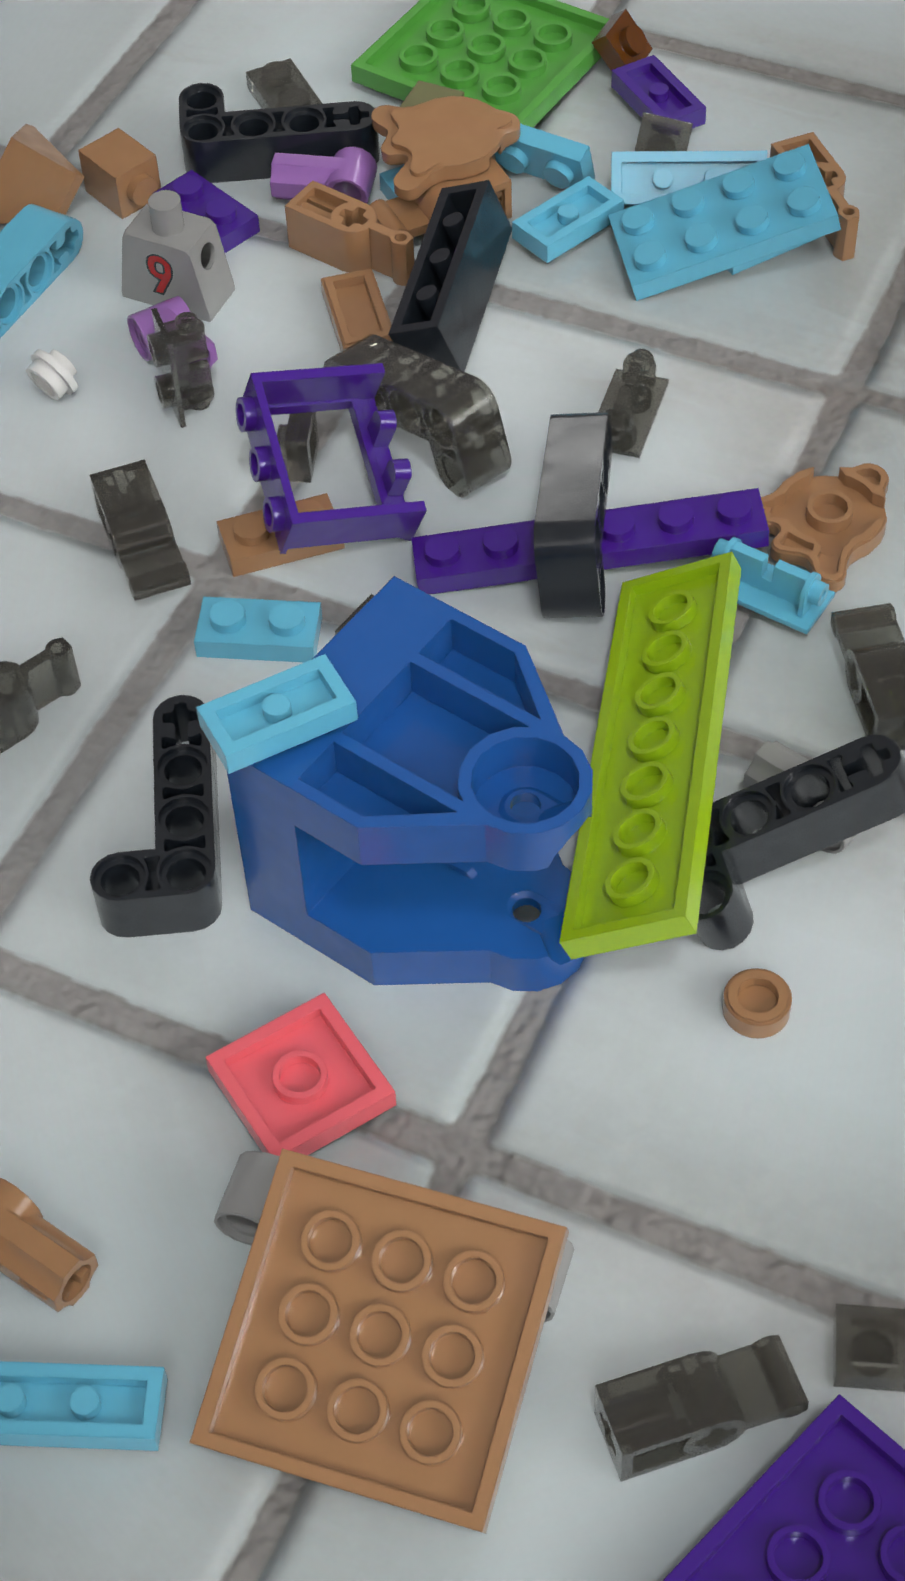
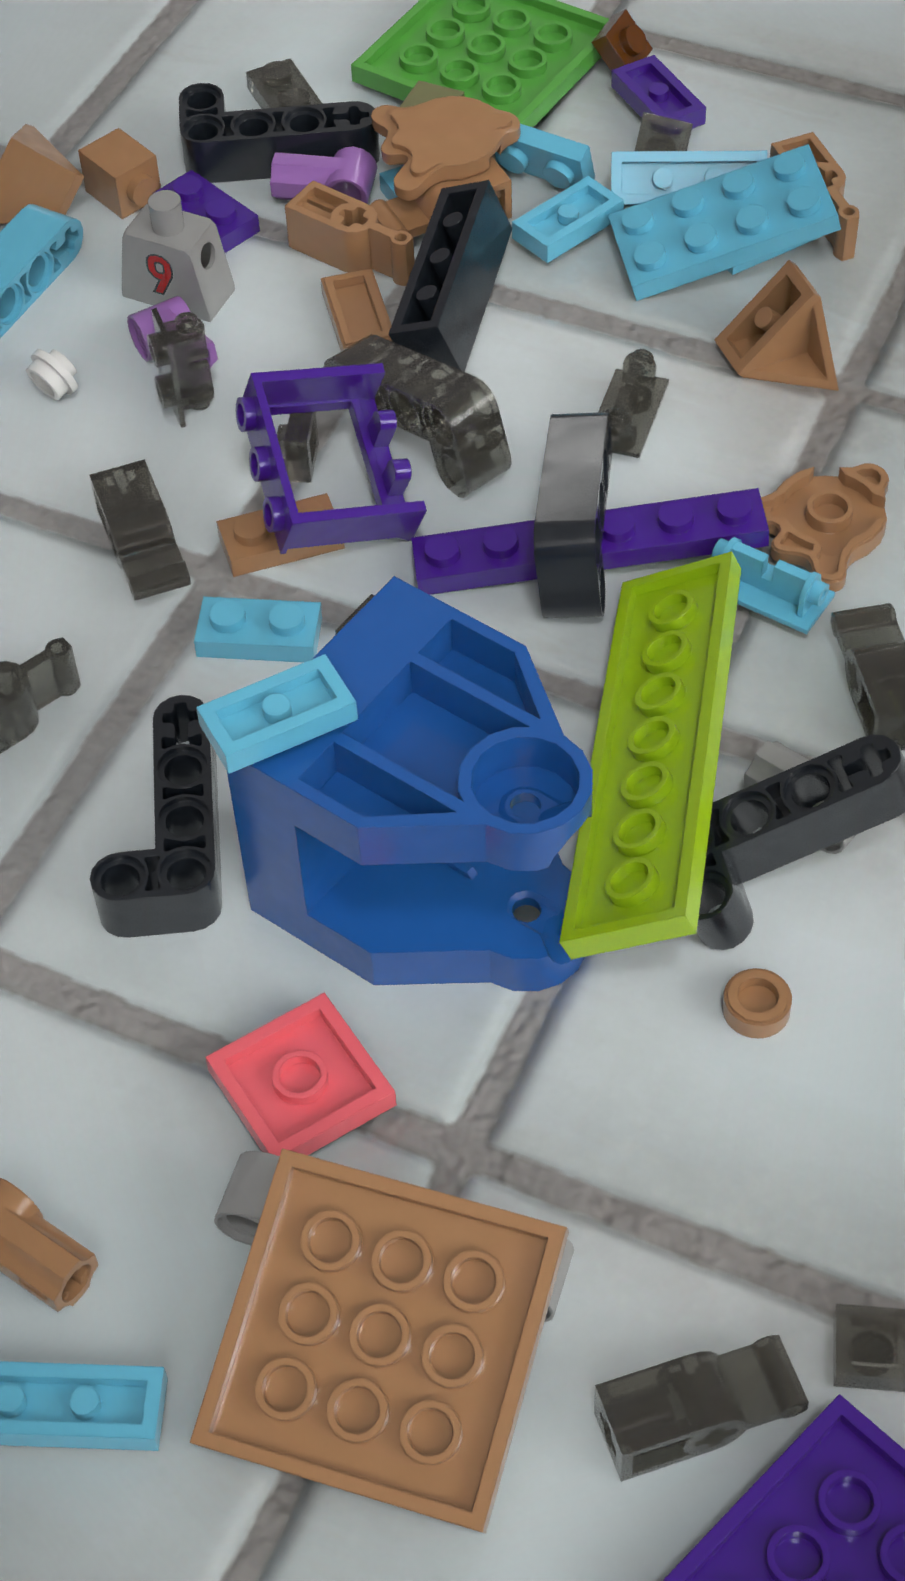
(782, 334): none -> medium nougat slope

